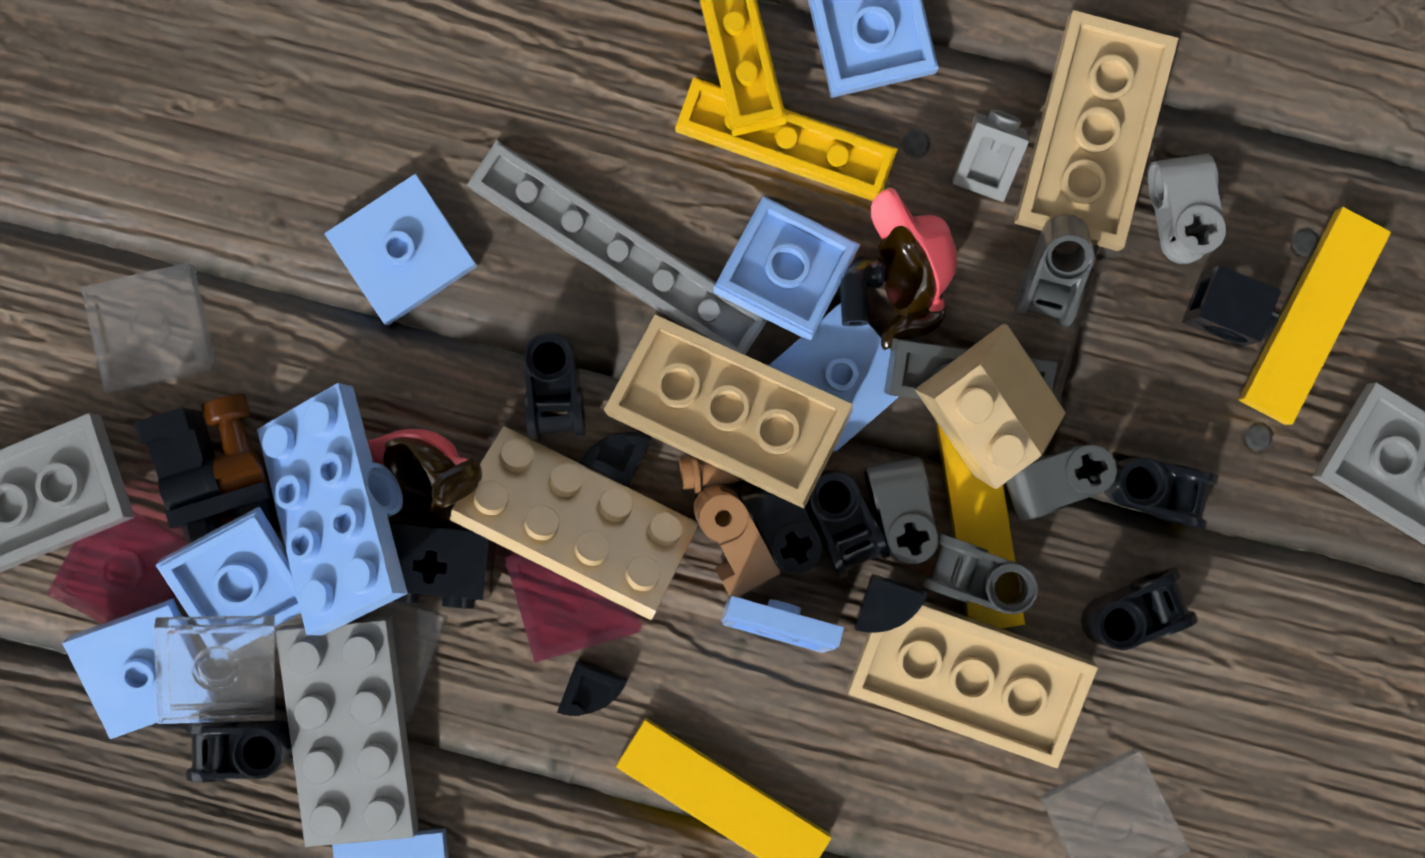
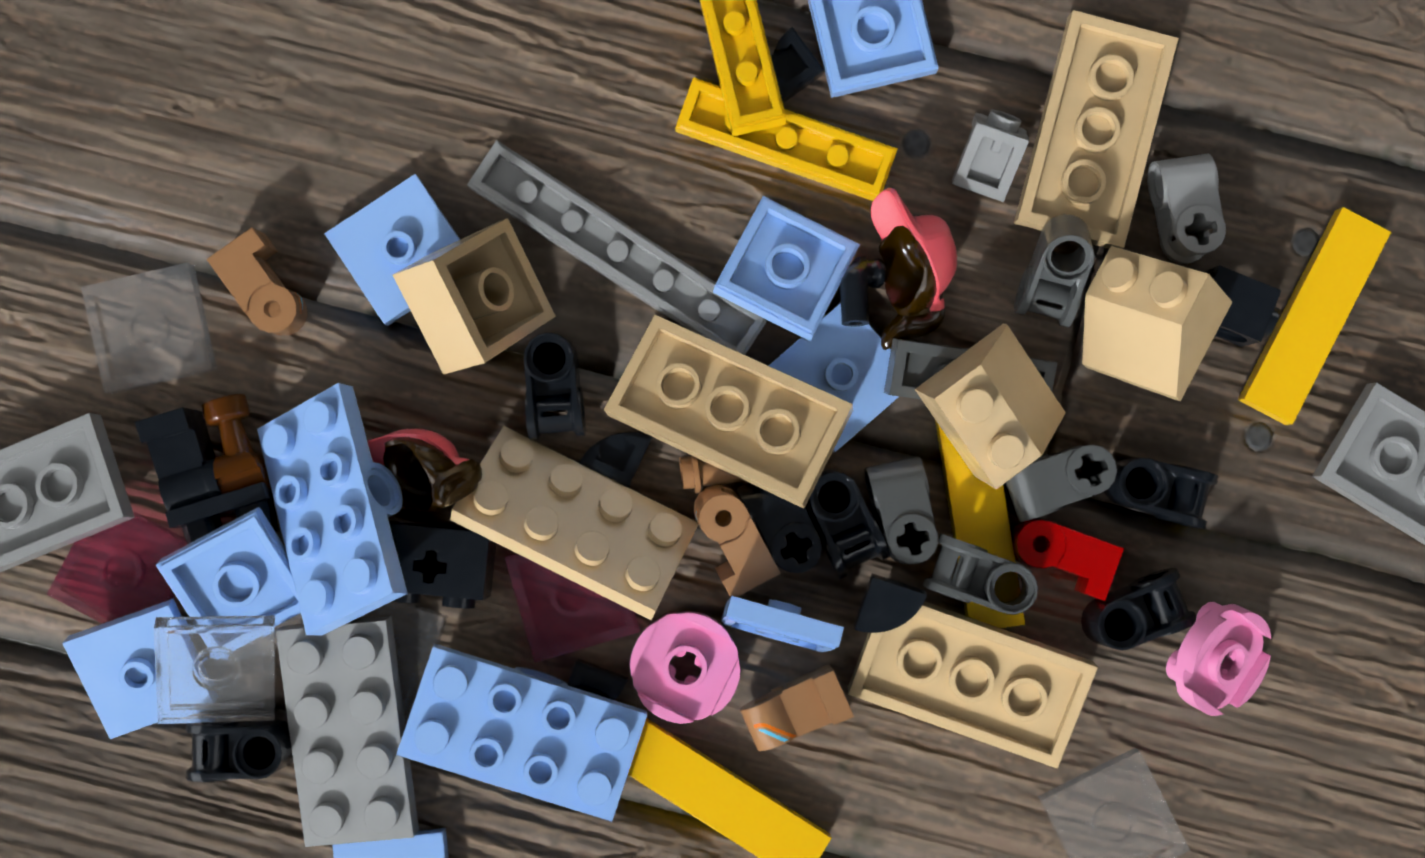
(256, 286): none -> medium nougat leg
(475, 297): none -> tan slope
(522, 732): none -> light blue plate
(696, 696): none -> bright pink plate
(794, 65): none -> black tile
(796, 709): none -> medium nougat leg
(1052, 545): none -> red leg
(1150, 321): none -> tan slope
(1217, 634): none -> bright pink plate

